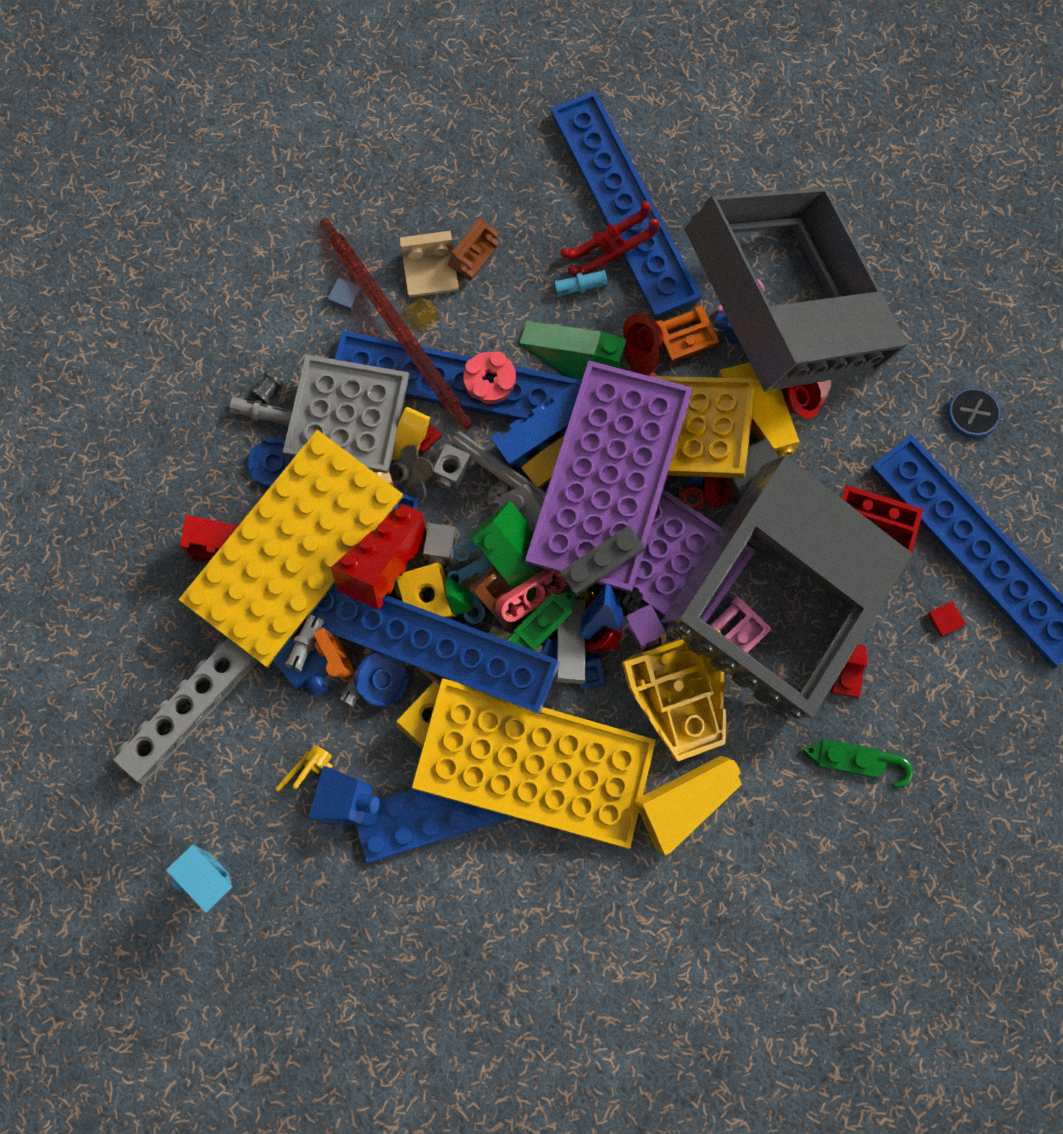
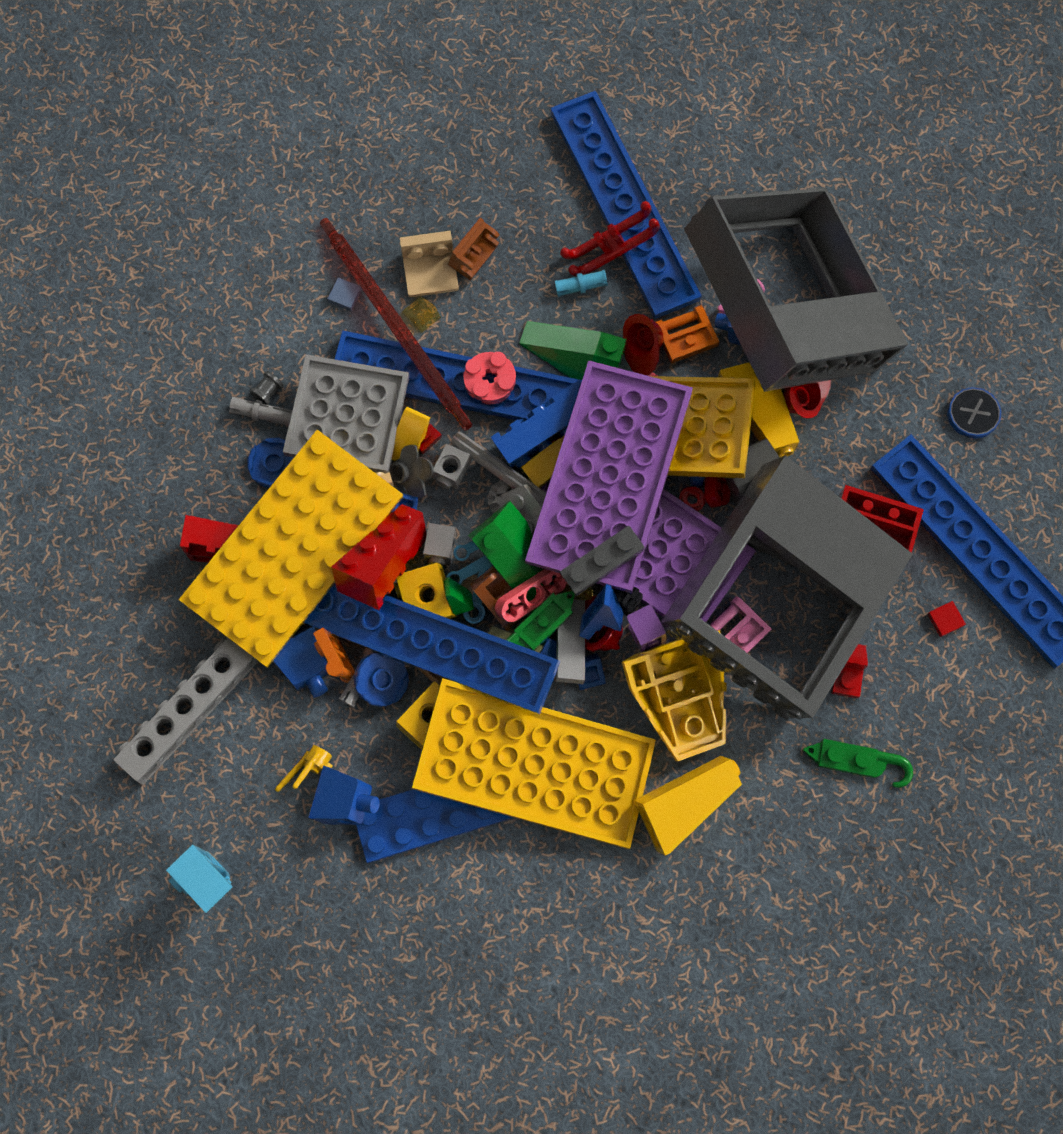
(303, 643): light grey pin -> none

